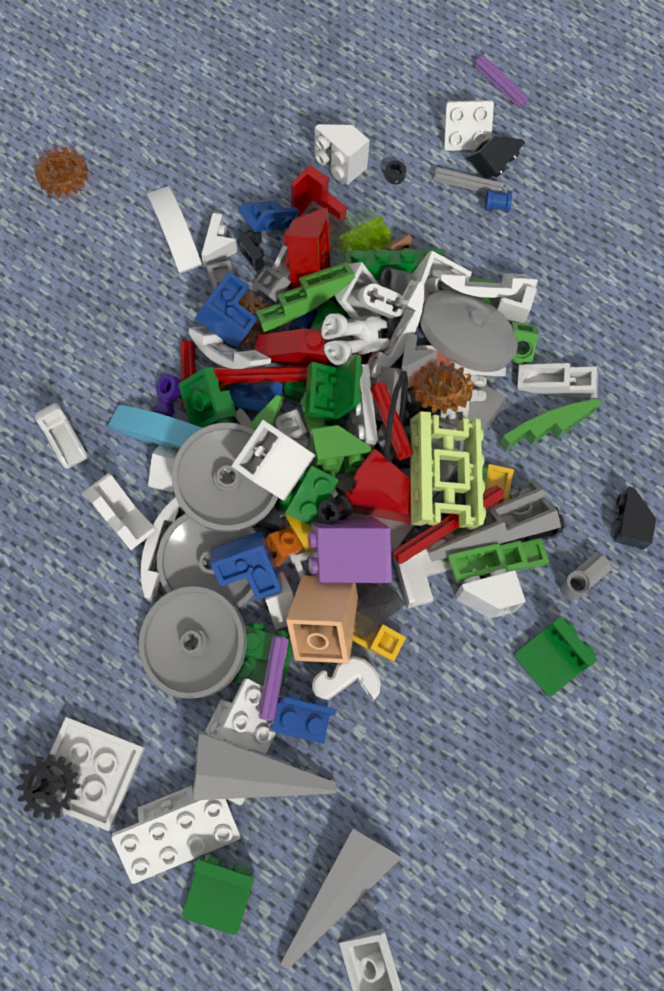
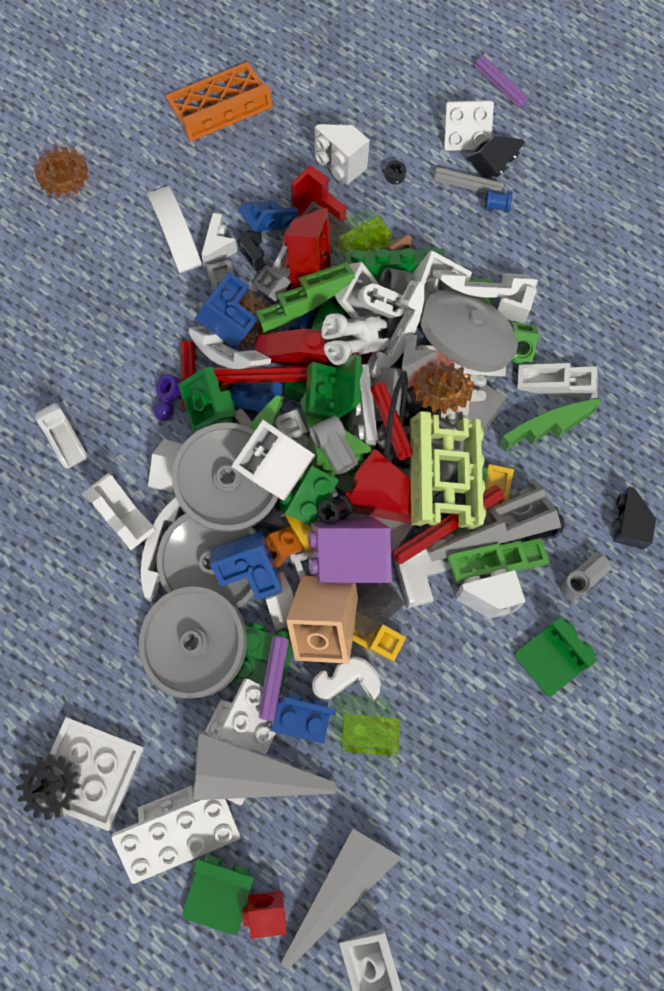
(151, 427): medium azure slope -> none
(223, 111): none -> orange fence
(265, 914): none -> red brick
(330, 437): none -> light grey piece
(370, 735): none -> clear neon green hinge

